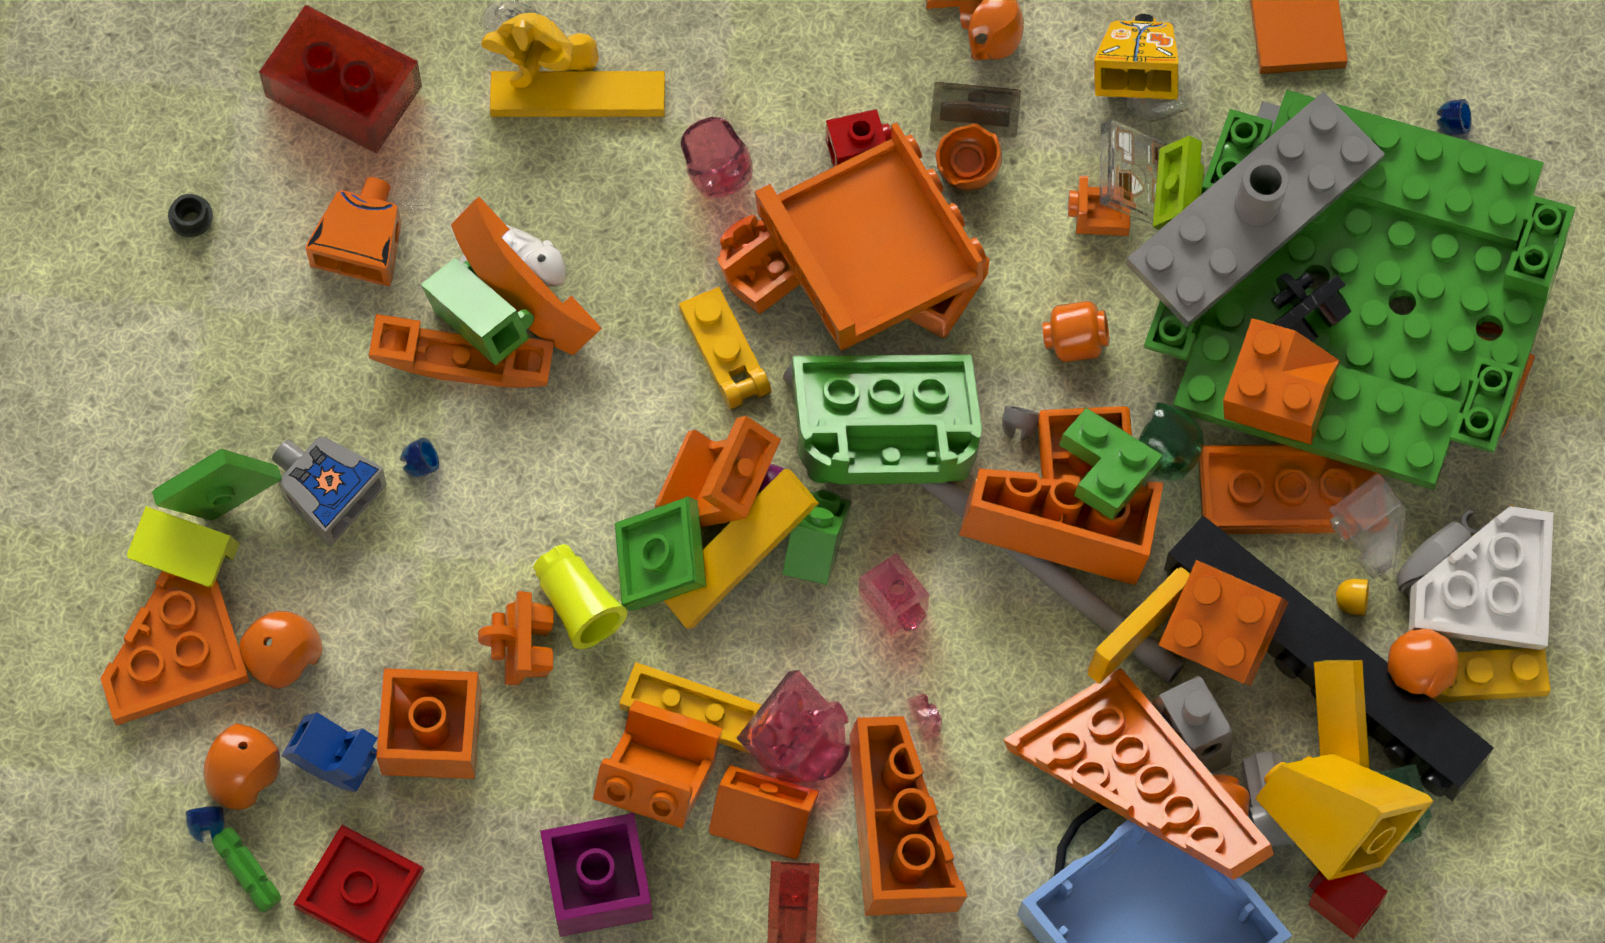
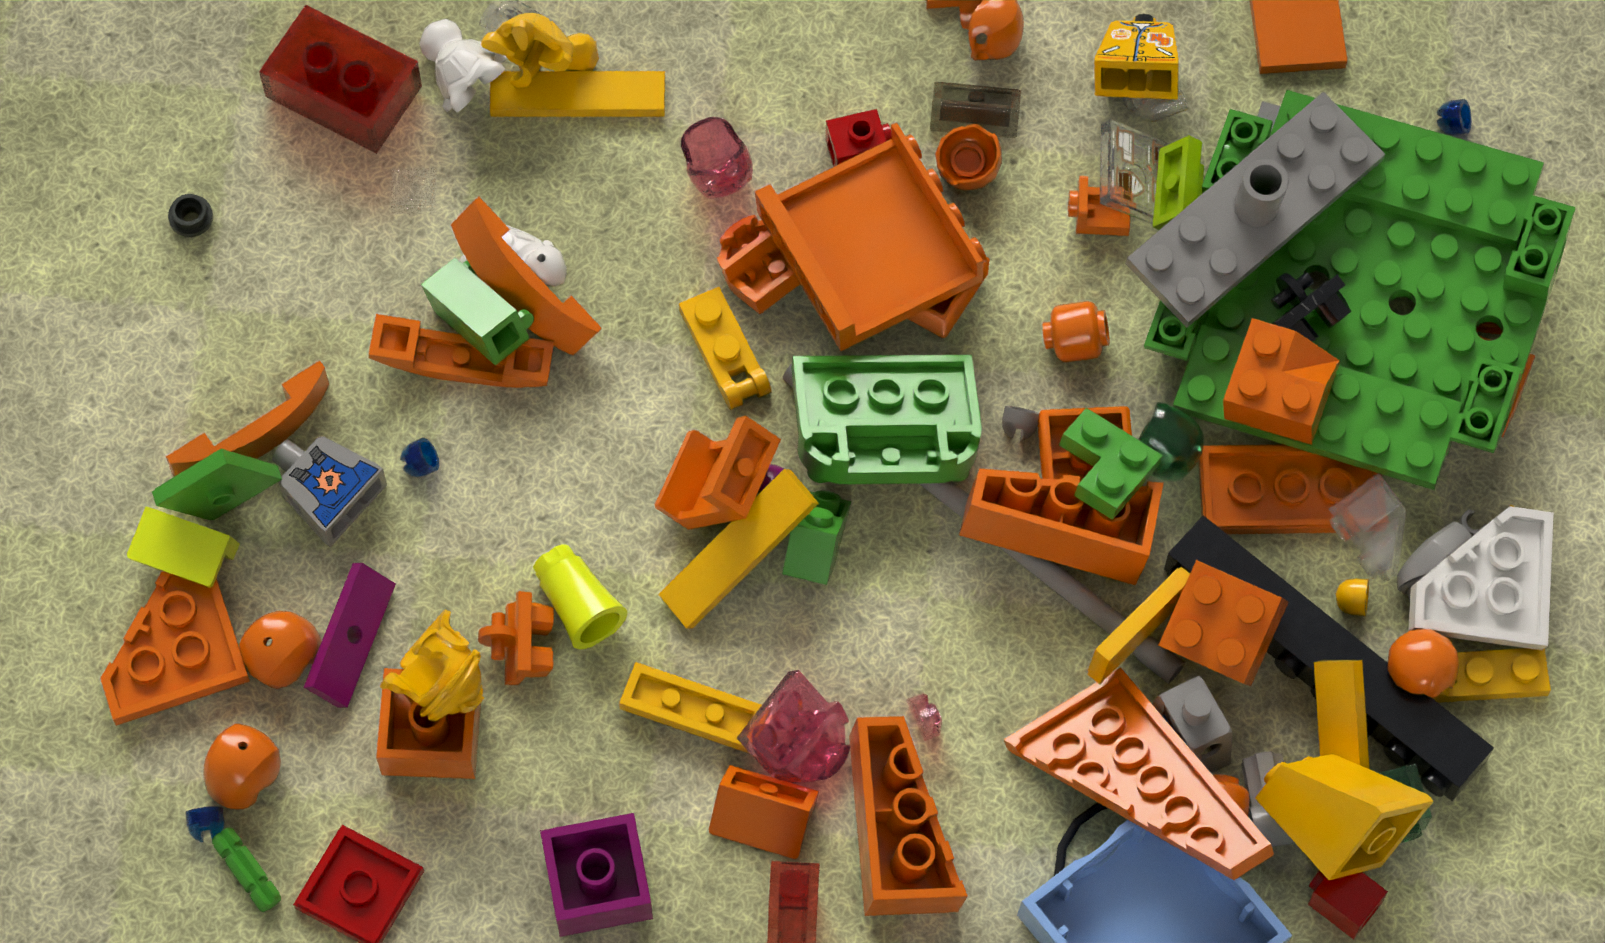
(267, 432): none -> orange slope
(331, 751): blue brick -> none
(349, 635): none -> magenta tile
(358, 234): orange torso -> none
(439, 672): none -> yellow helmet
(458, 62): none -> white animal
(659, 764): orange panel -> none
(660, 554): bright green plate -> none
(894, 595): clear pink brick -> none

